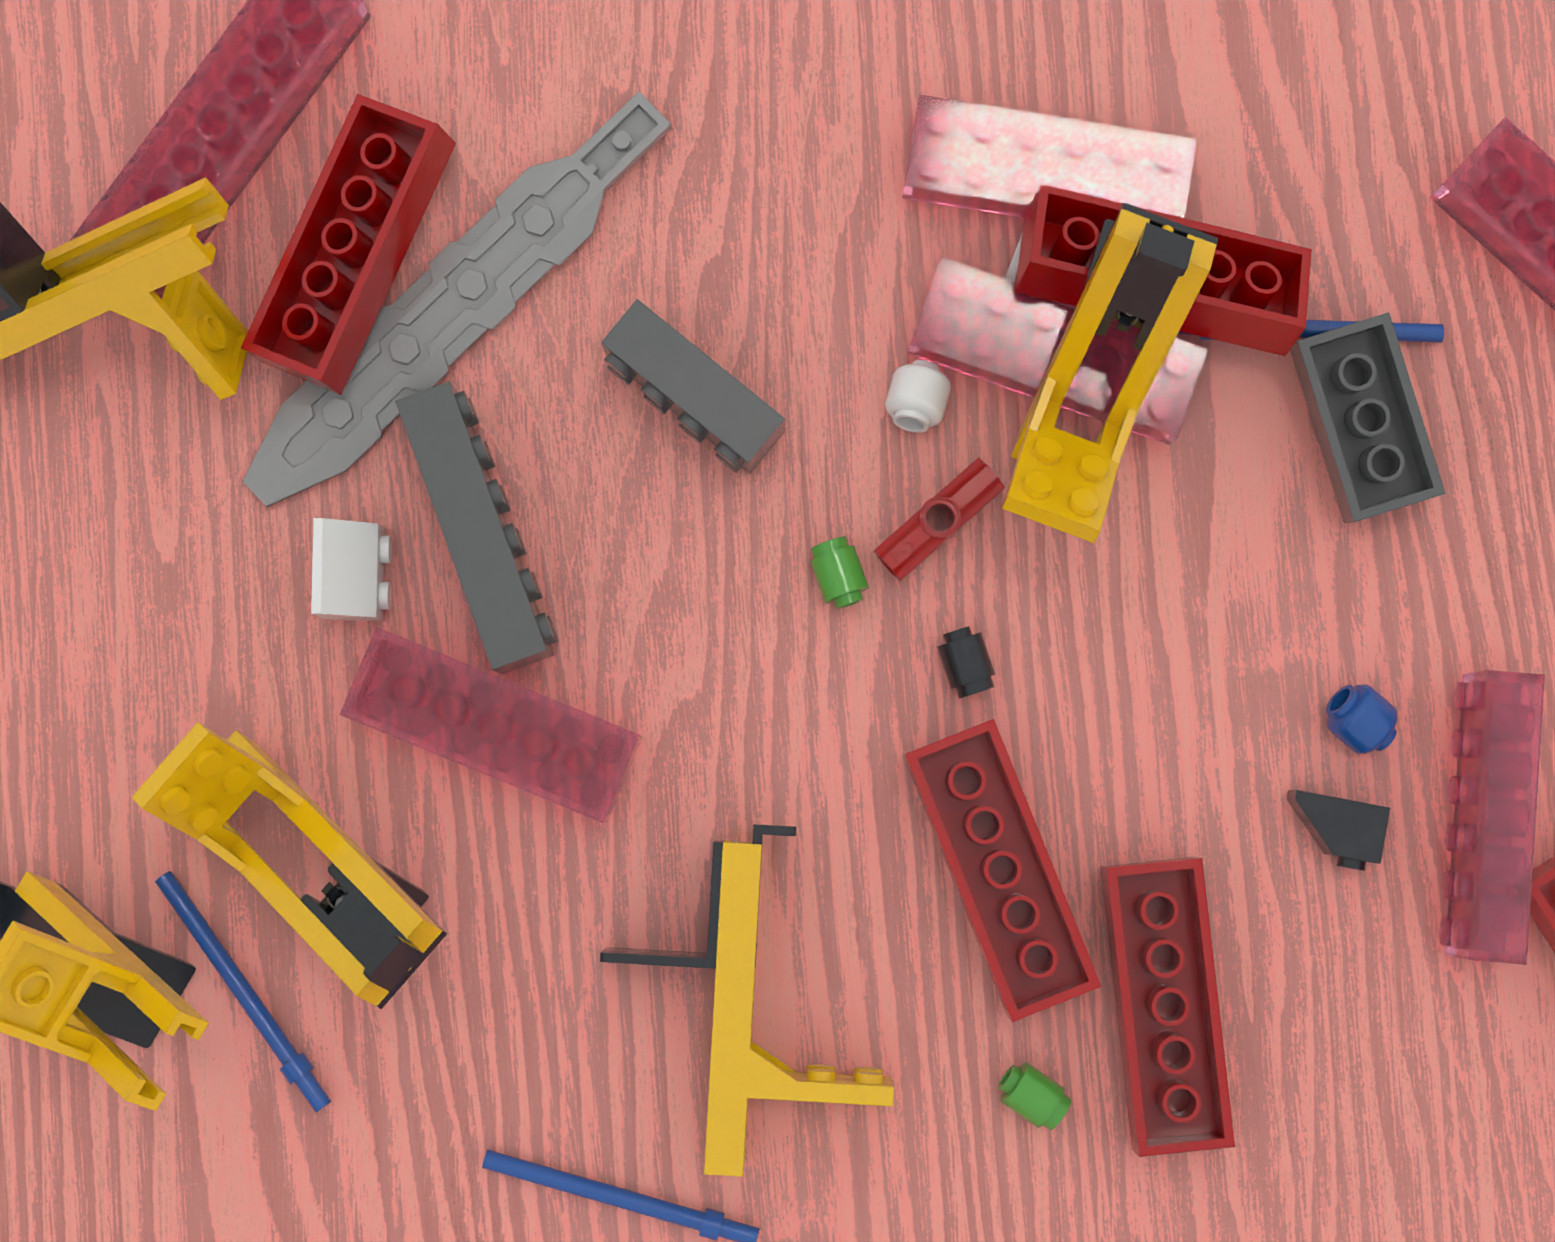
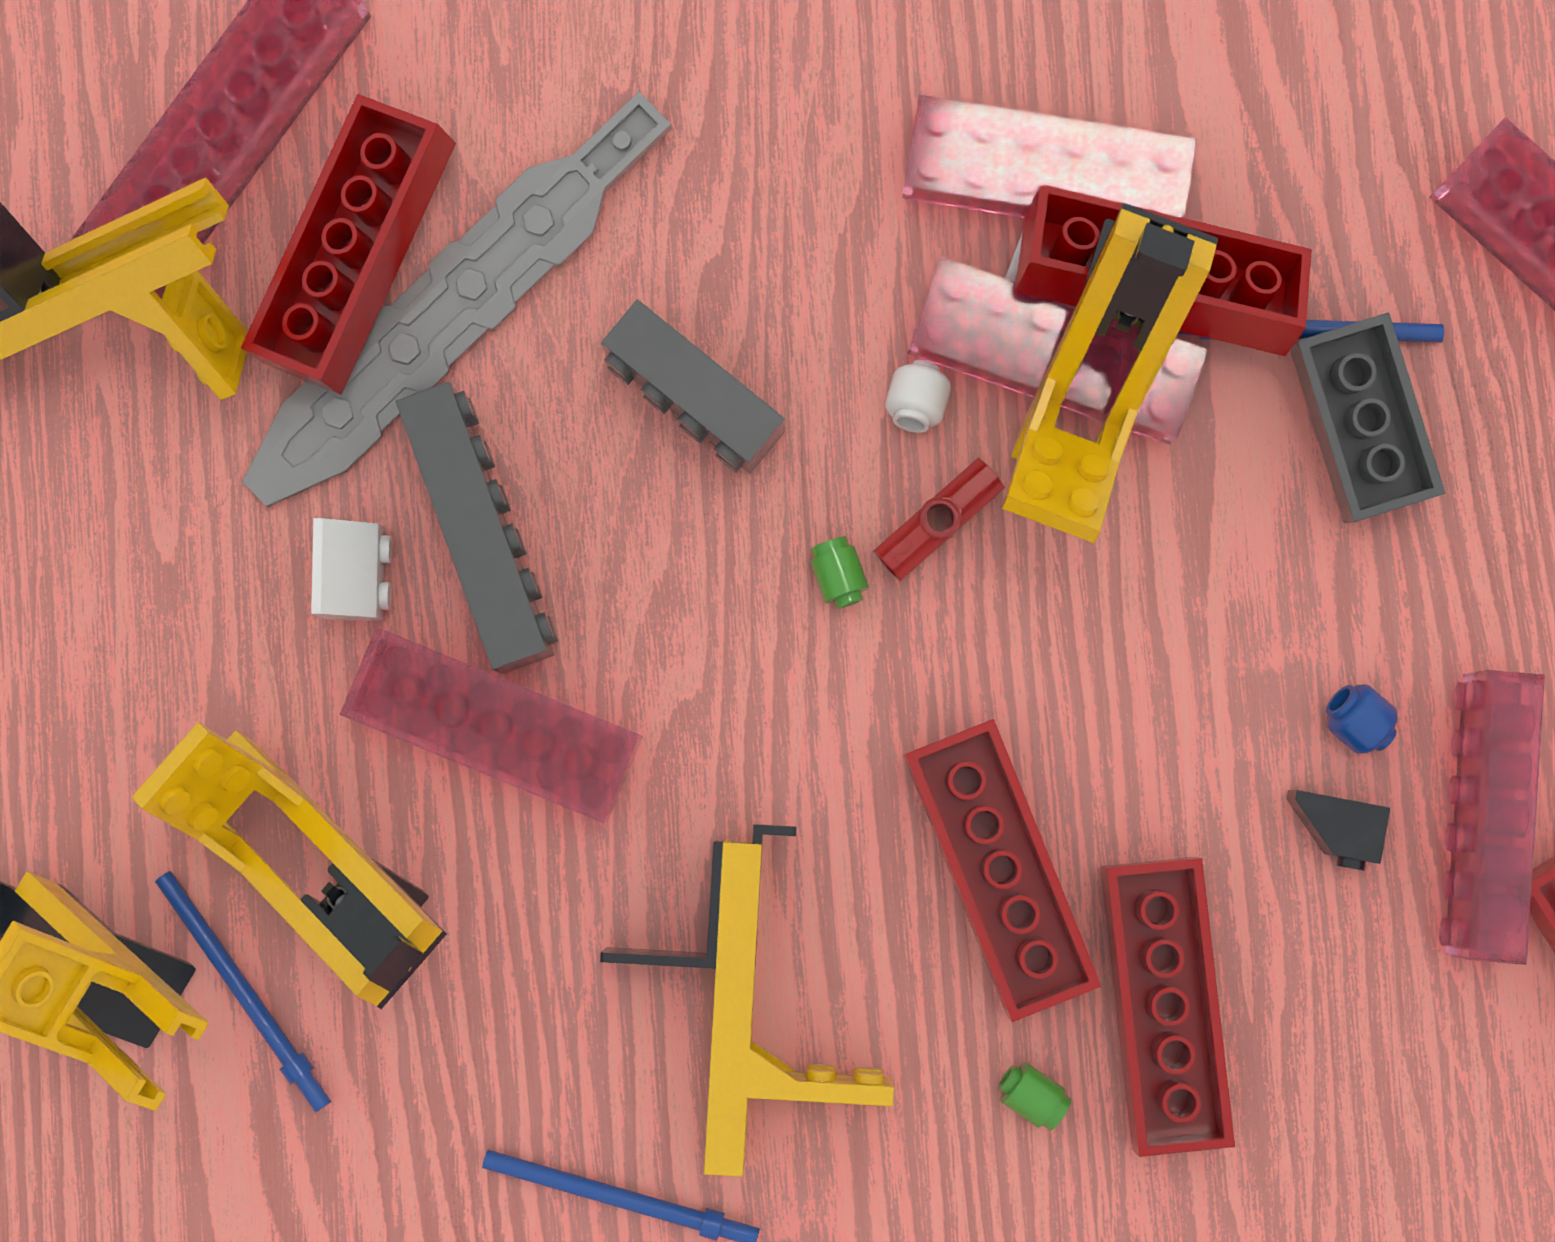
(966, 662): black brick -> none

